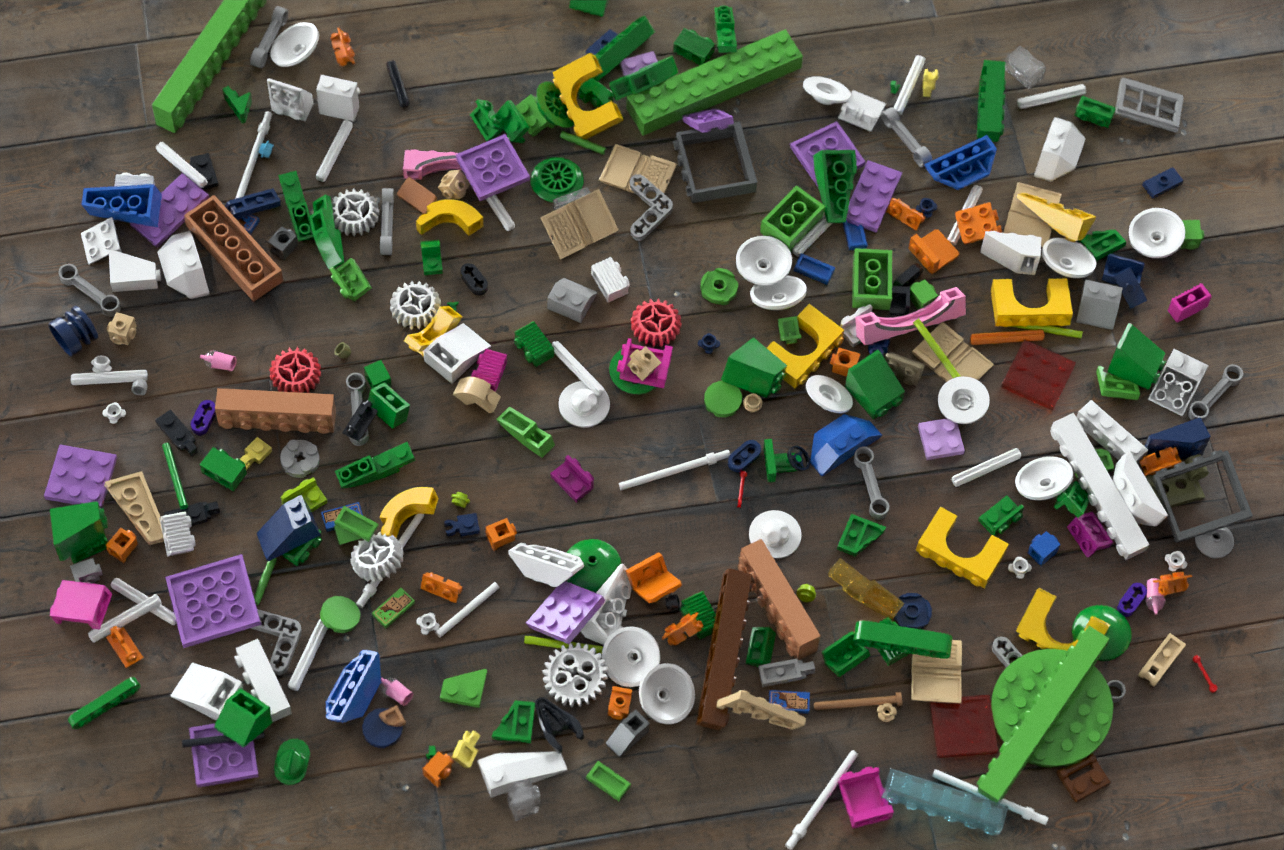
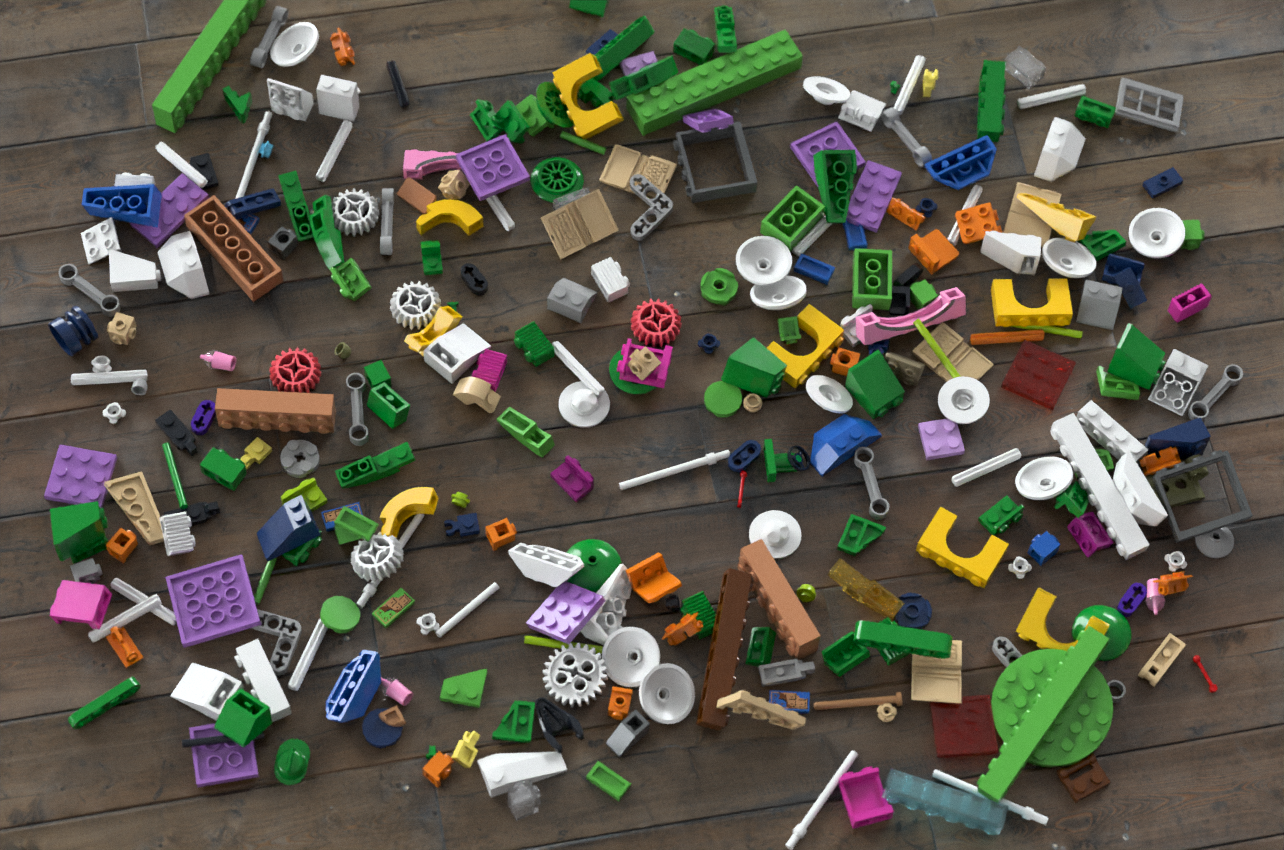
(360, 421): black hinge -> none
(435, 585): orange hinge -> none

